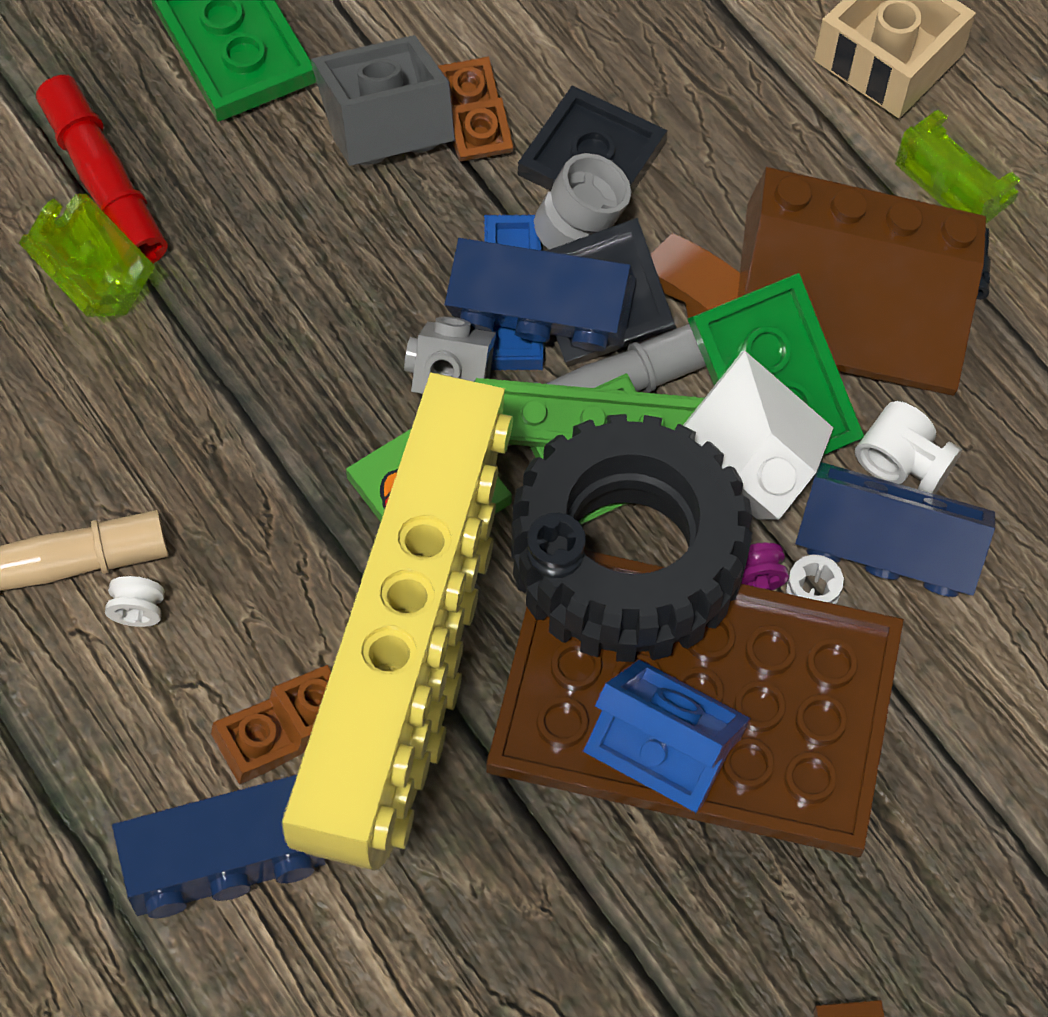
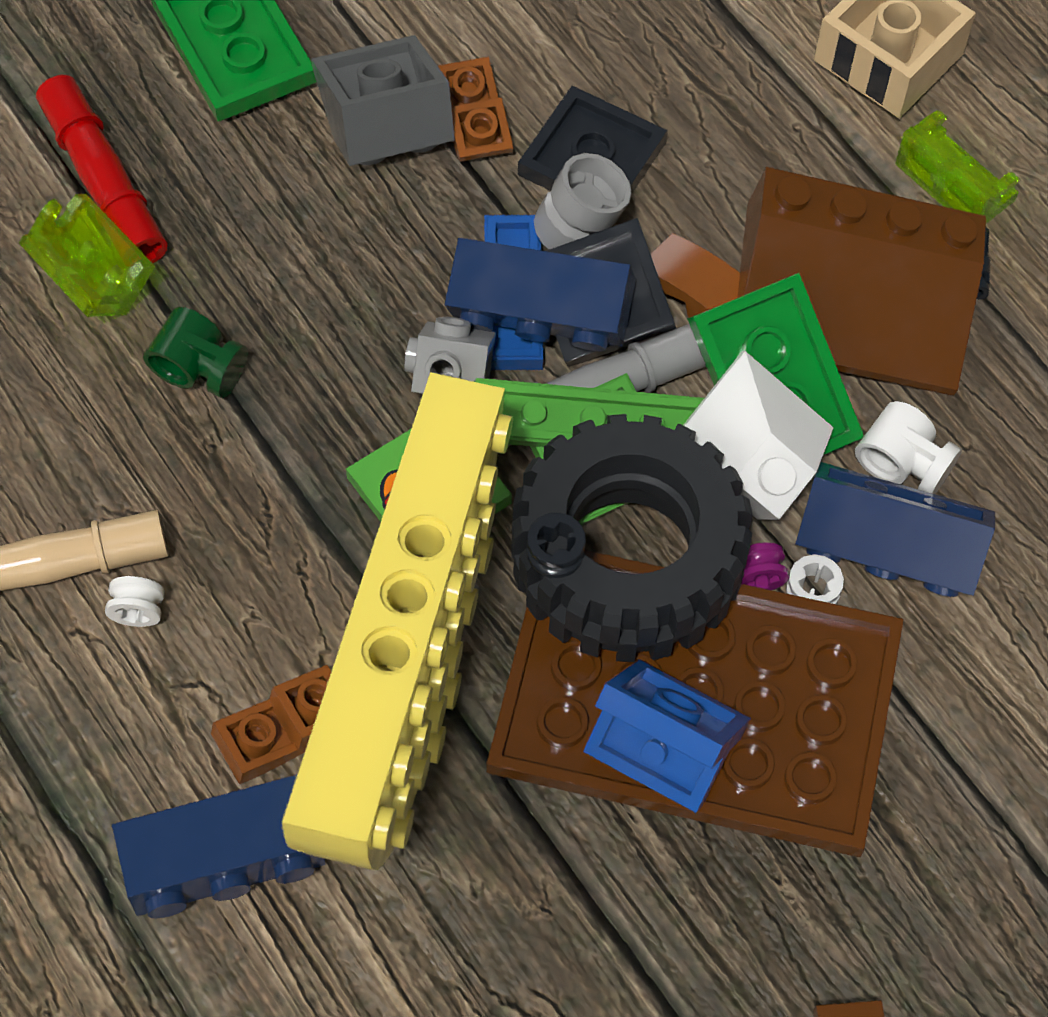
(191, 348): none -> dark green piece

